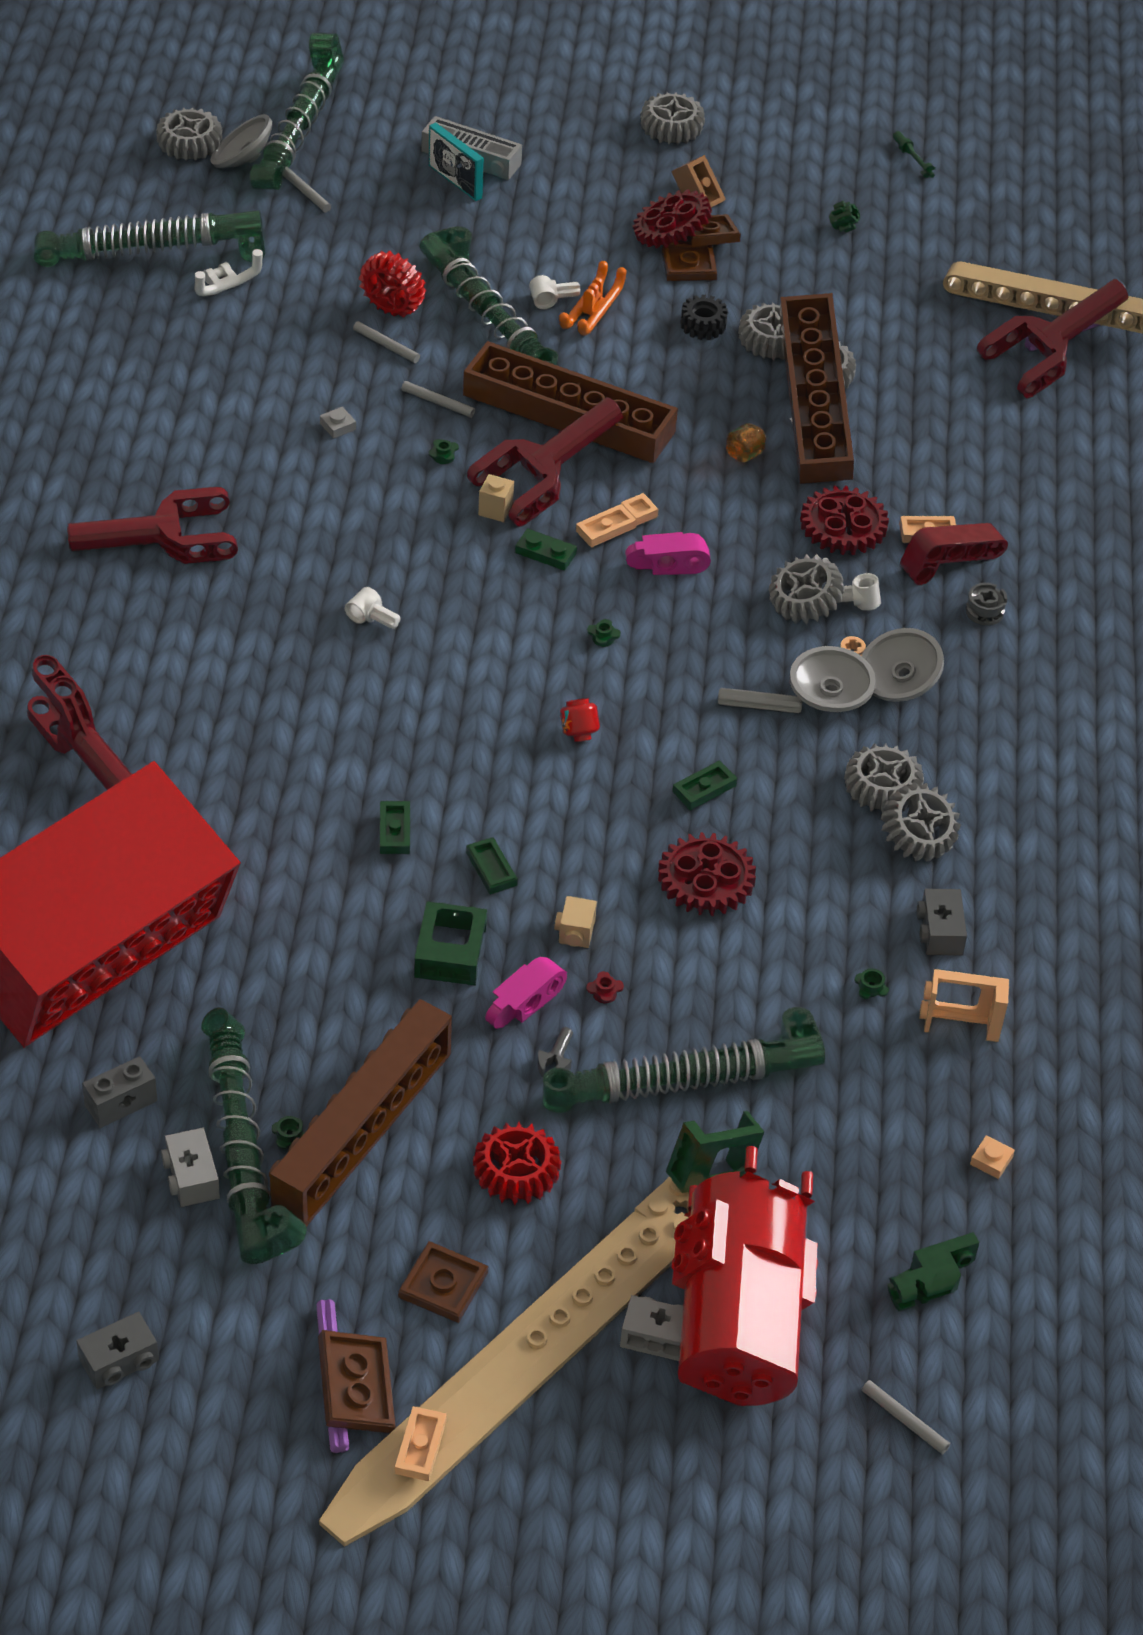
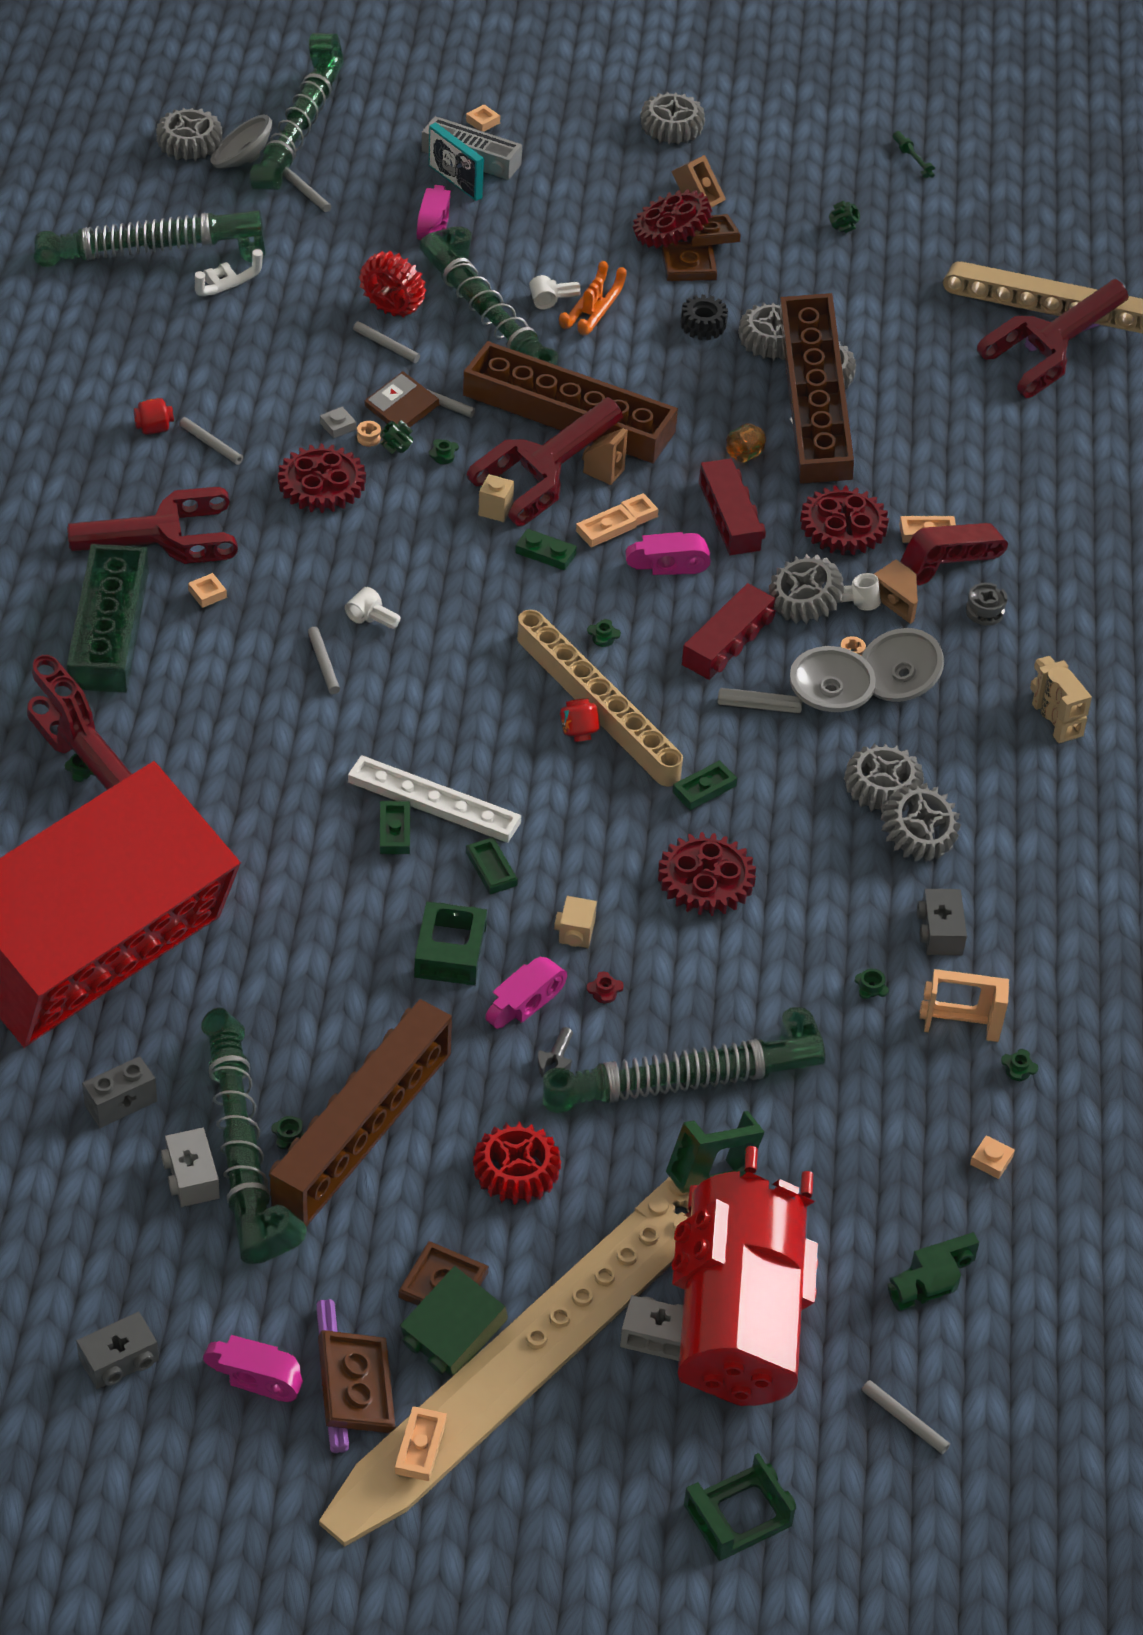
(77, 768): none -> dark green plate
(108, 618): none -> clear green brick
(153, 416): none -> red head
(207, 590): none -> light nougat plate
(211, 441): none -> light grey piece
(256, 1367): none -> dark pink piece
(321, 478): none -> dark red gear
(324, 661): none -> light grey bar
(368, 439): none -> light nougat bush
(396, 437): none -> dark green gear
(402, 400): none -> reddish brown tile
(433, 211): none -> dark pink piece
(434, 798): none -> white plate
(453, 1322): none -> dark green brick
(483, 118): none -> light nougat plate
(606, 456): none -> medium nougat slope
(615, 711): none -> tan beam
(714, 1527): none -> dark green window
(728, 631): none -> dark red brick
(731, 506): none -> dark red brick
(898, 589): none -> medium nougat slope
(1014, 1069): none -> dark green plate
(1060, 698): none -> tan hips

